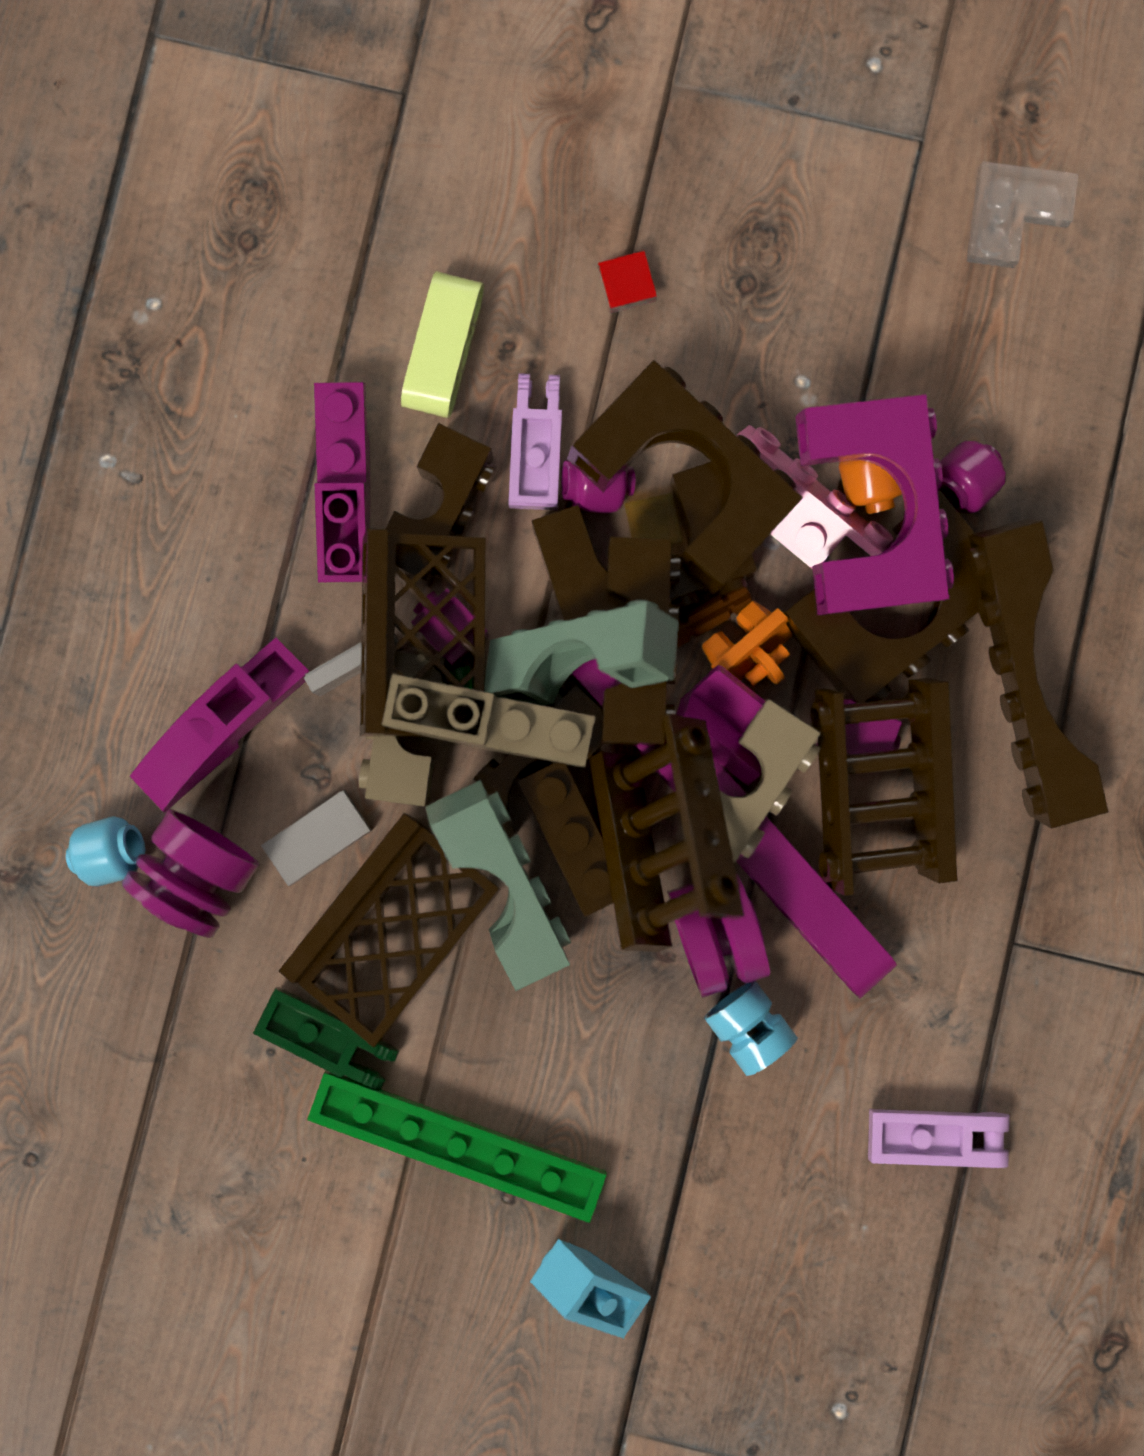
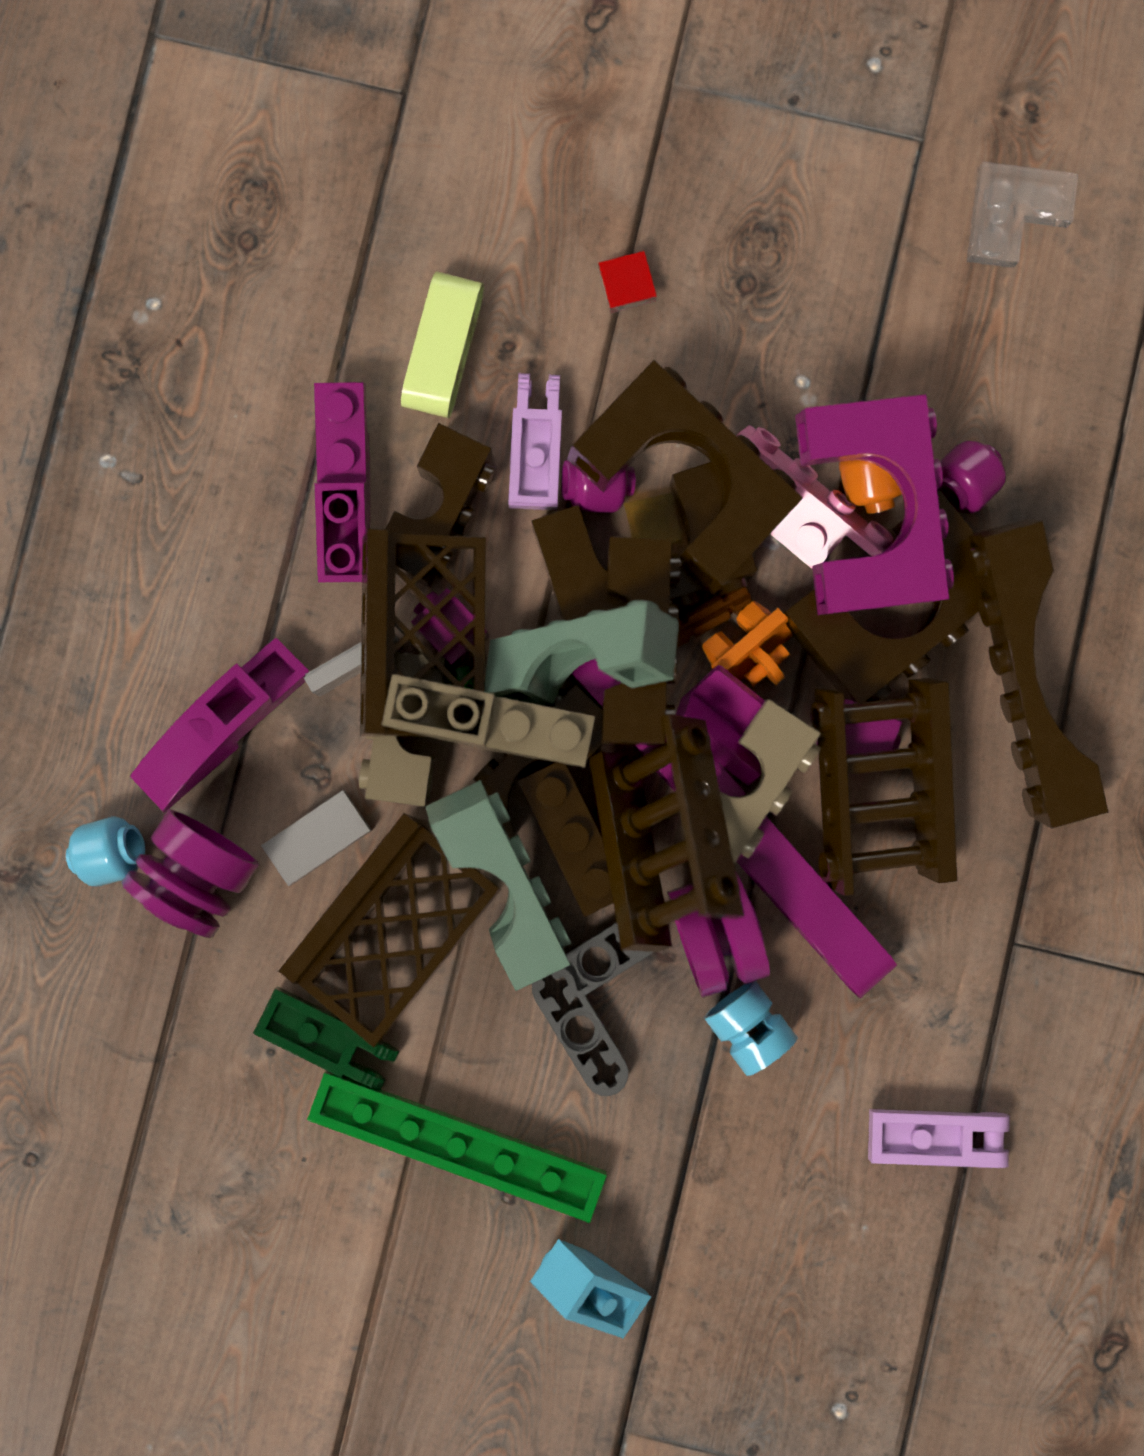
(579, 985): none -> dark grey beam

